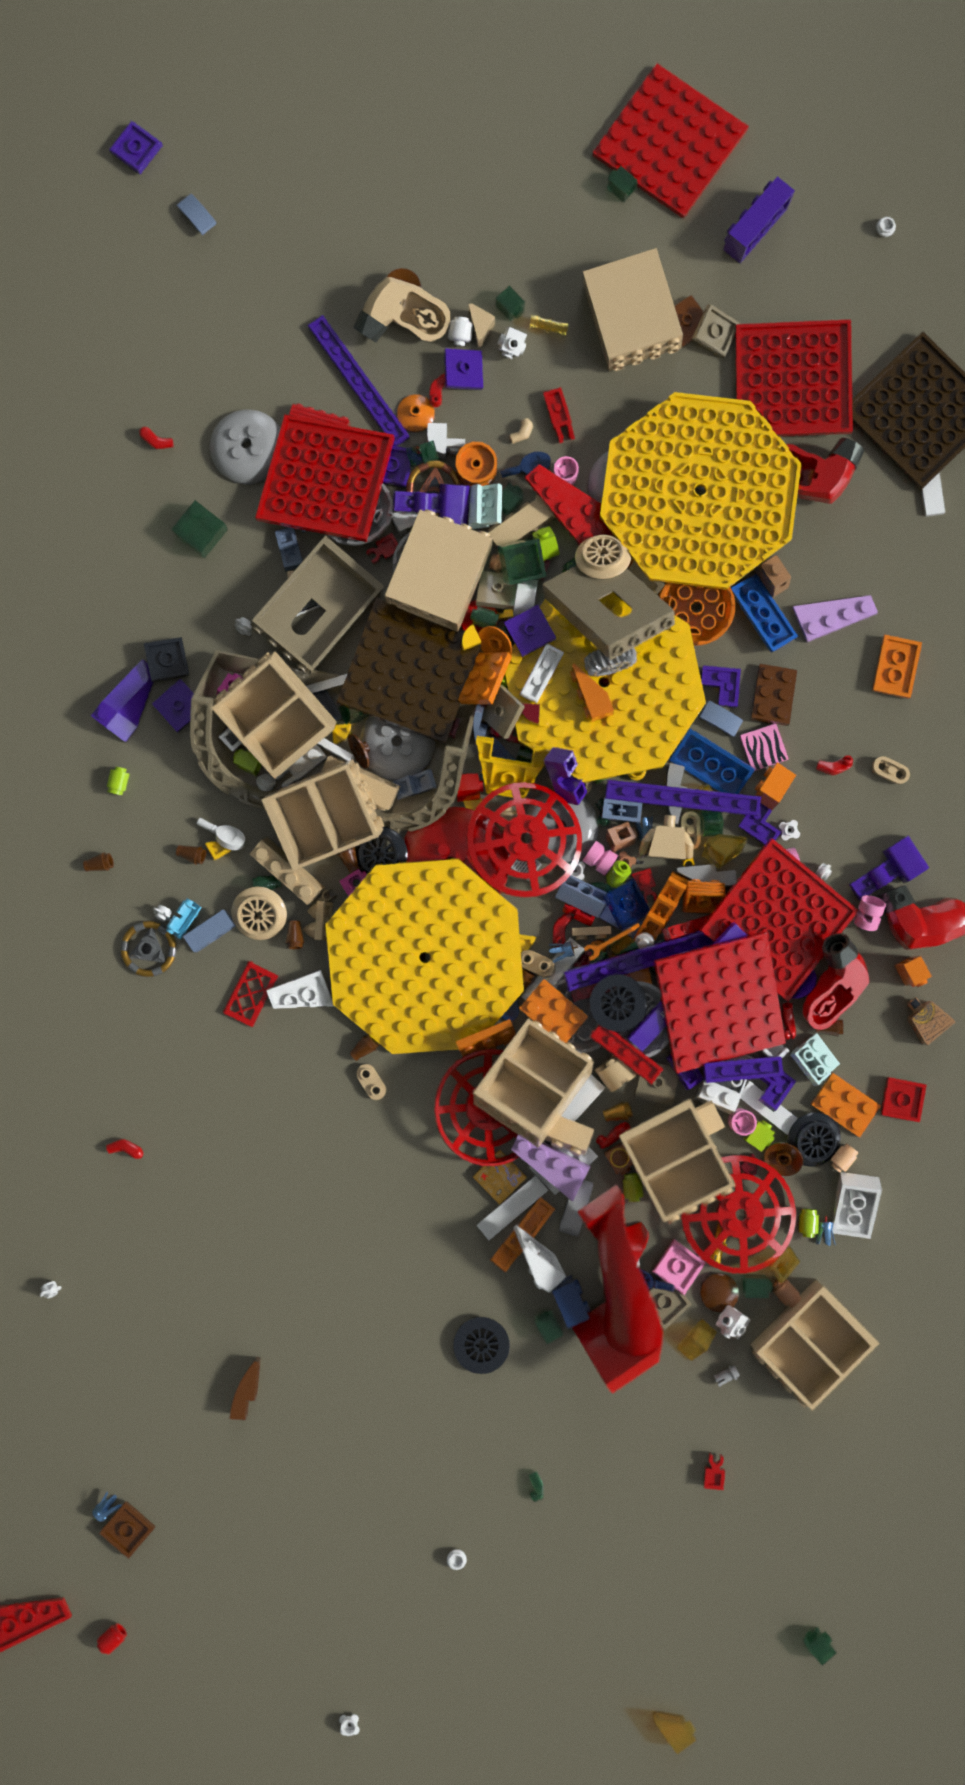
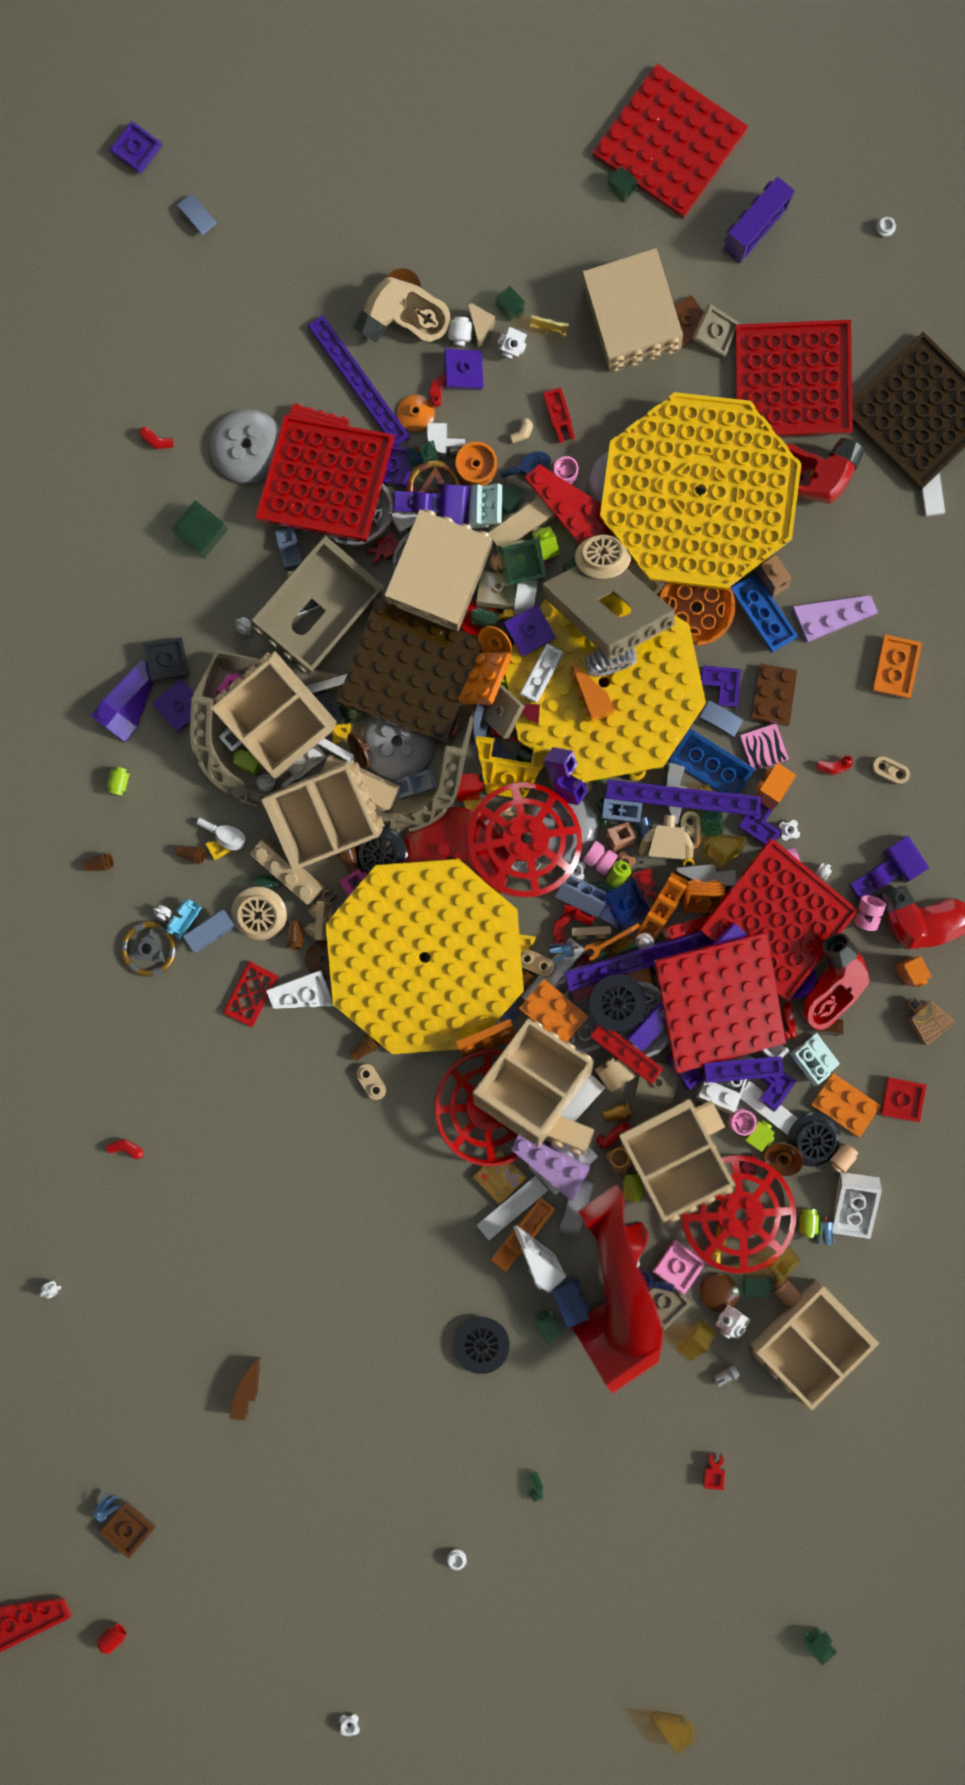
(313, 957): none -> reddish brown dish
(470, 638): yellow tile -> none

